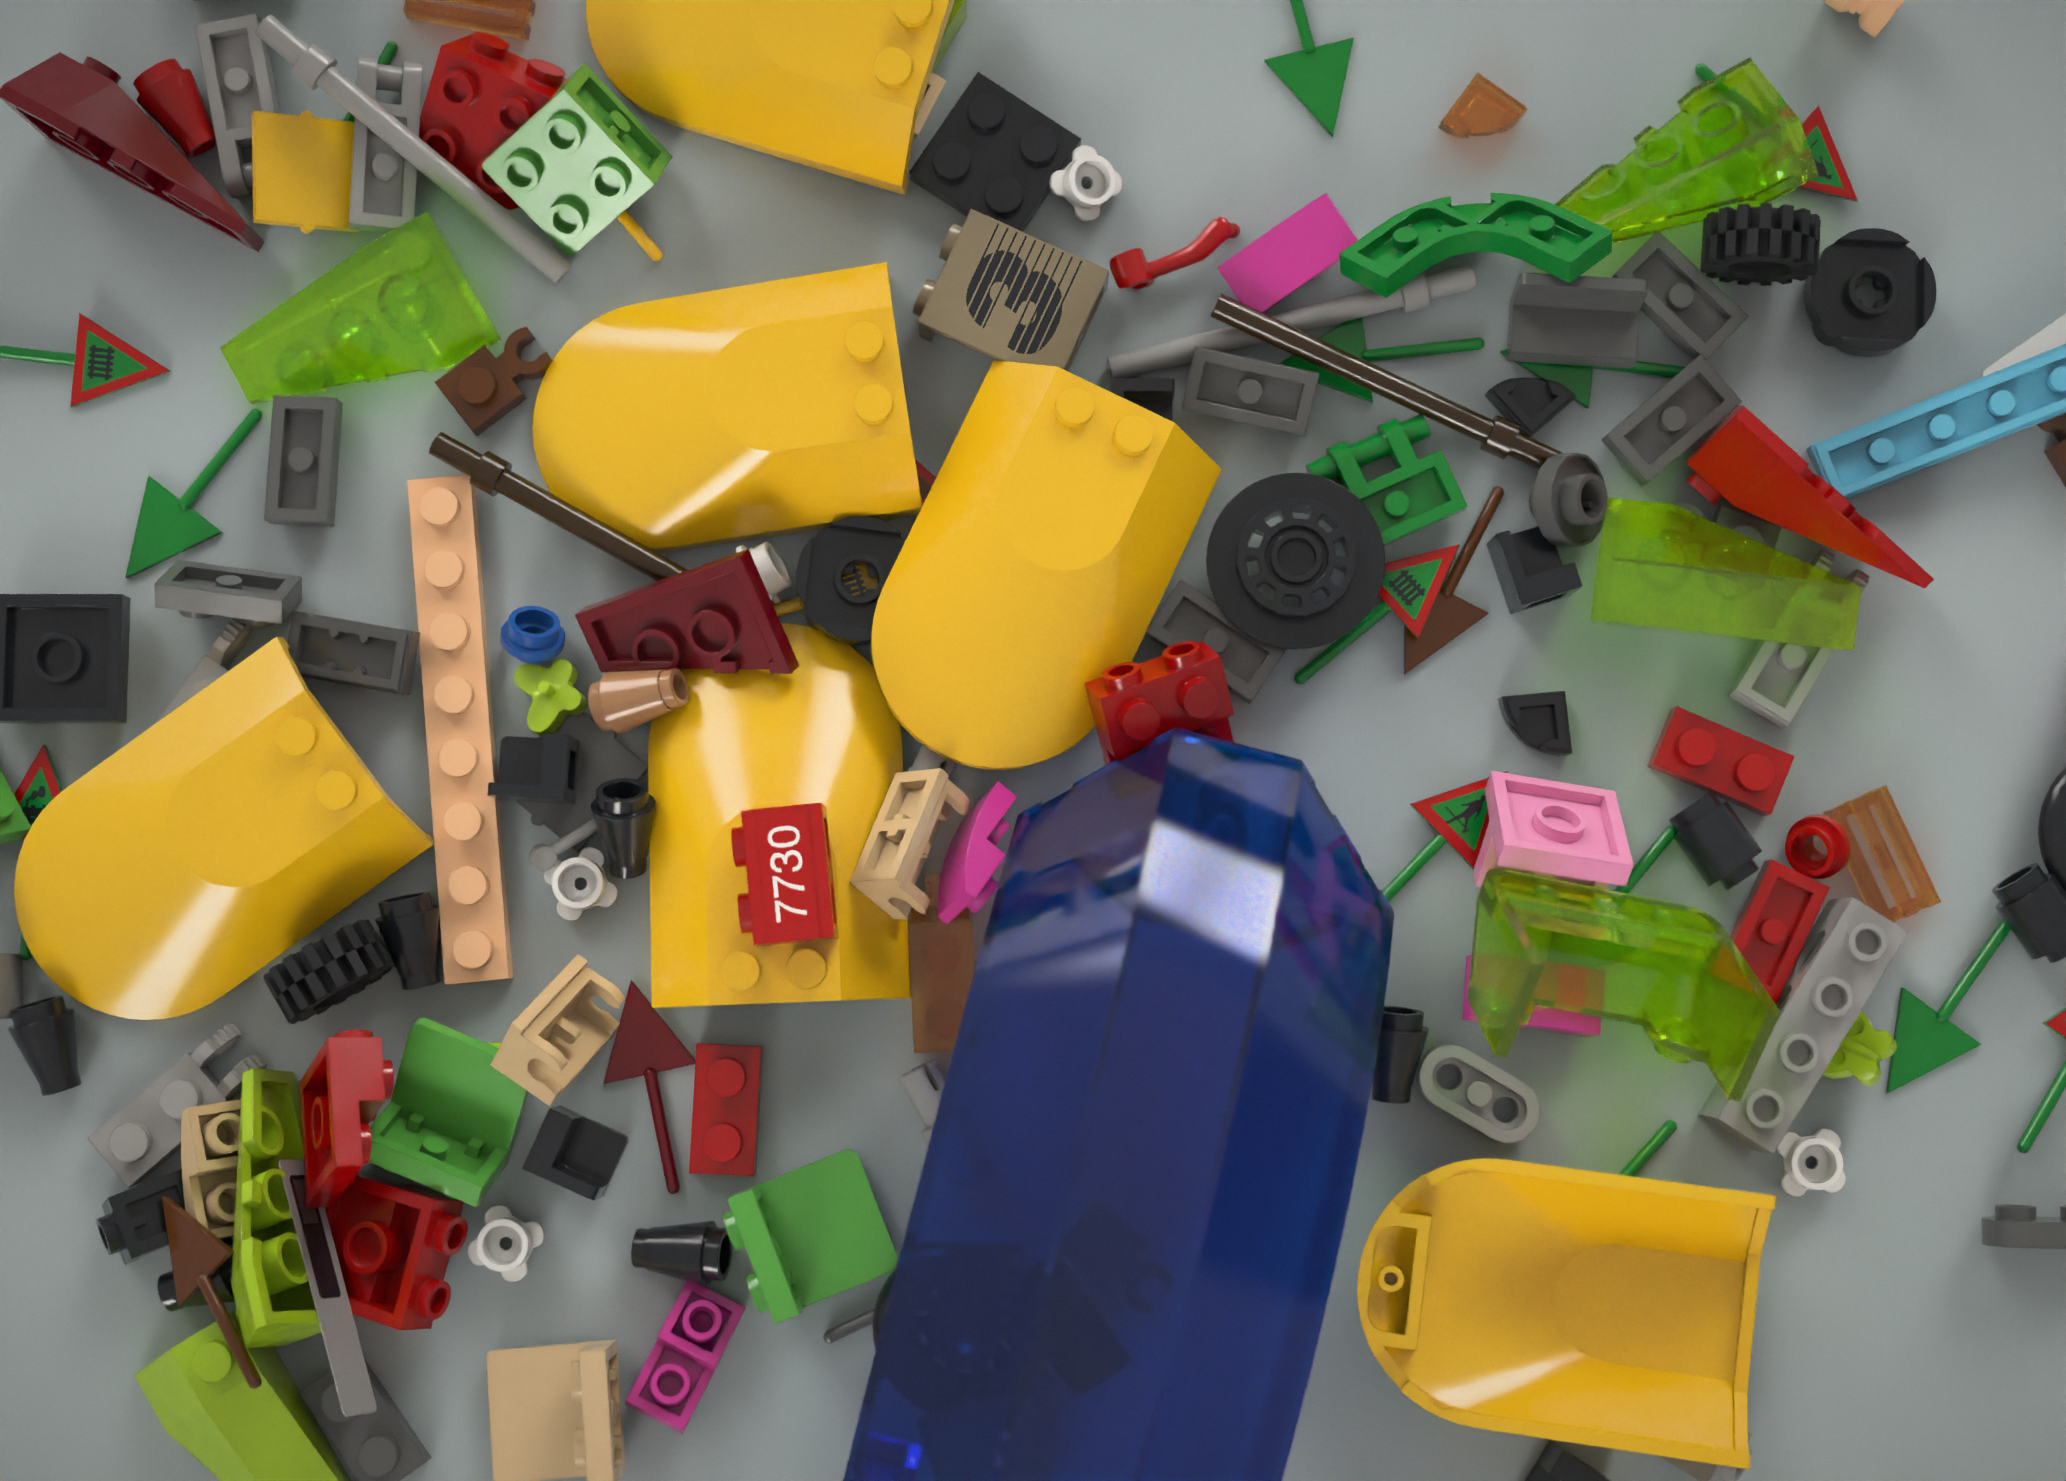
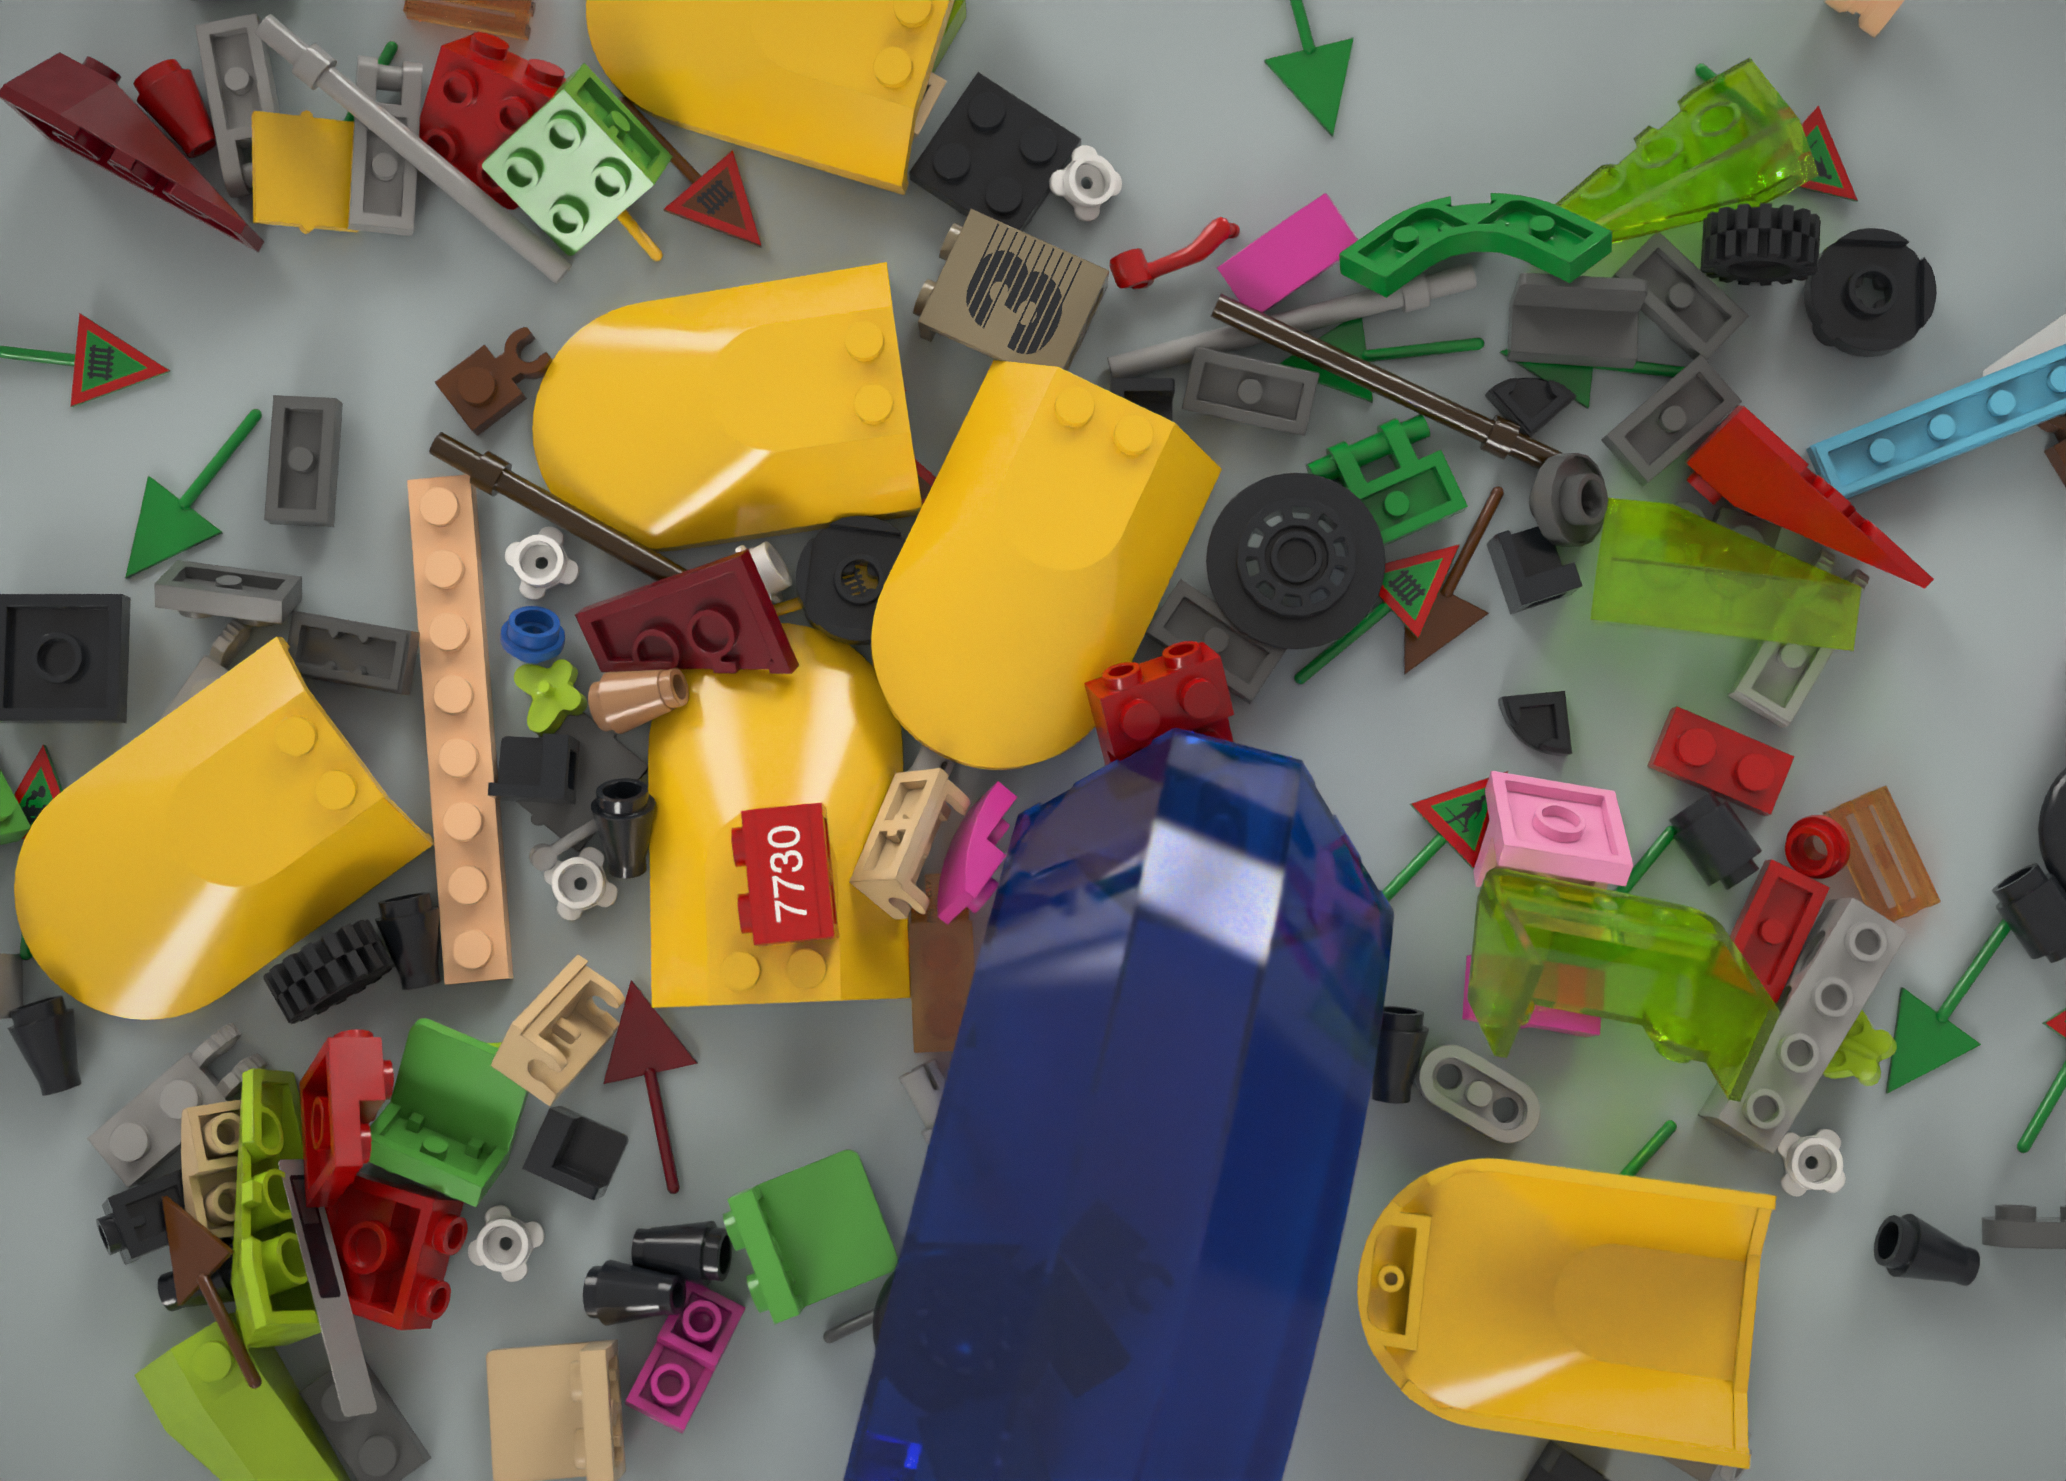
(373, 316): clear neon green wedge -> none
(546, 545): none -> white plate
(631, 1293): none -> black cone
(712, 199): none -> piece
(726, 1109): red plate -> none
(1482, 110): clear orange tile -> none
(1921, 1251): none -> black cone

